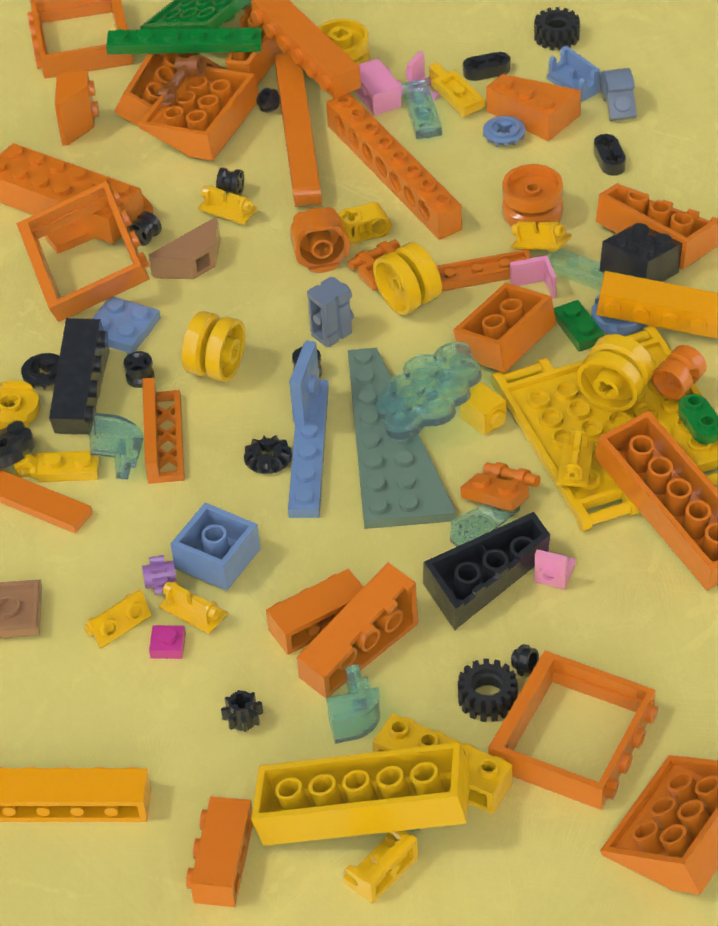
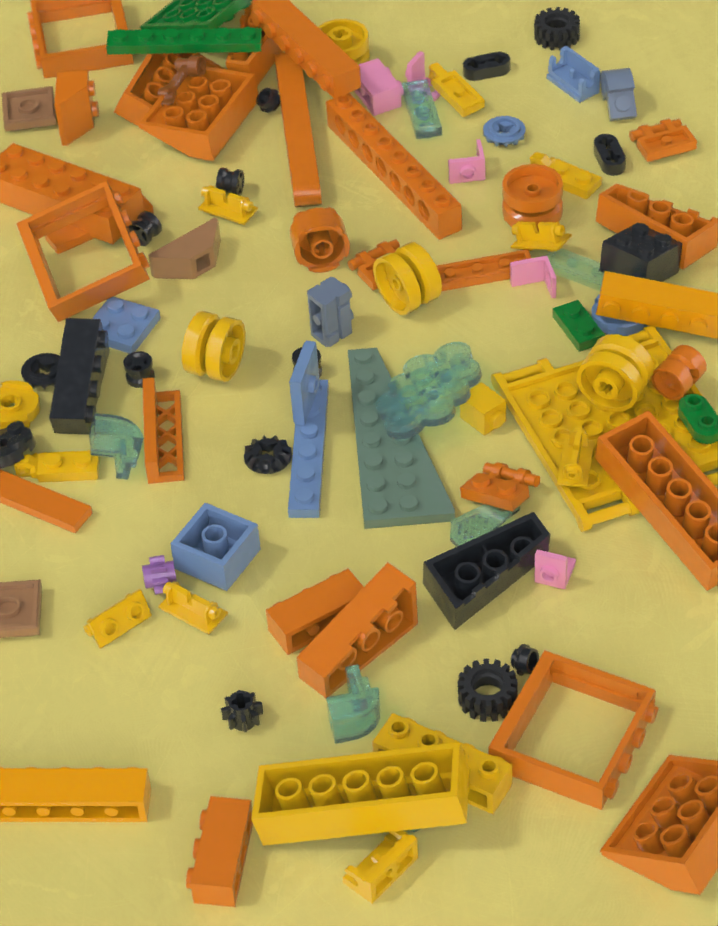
(28, 108): none -> medium nougat plate
(167, 642): dark pink plate -> none
(365, 222): yellow piece -> none
(468, 168): none -> bright pink bracket
(506, 326): orange brick -> none
(539, 105): orange wedge -> none
(575, 180): none -> yellow hinge
(663, 139): none -> orange plate

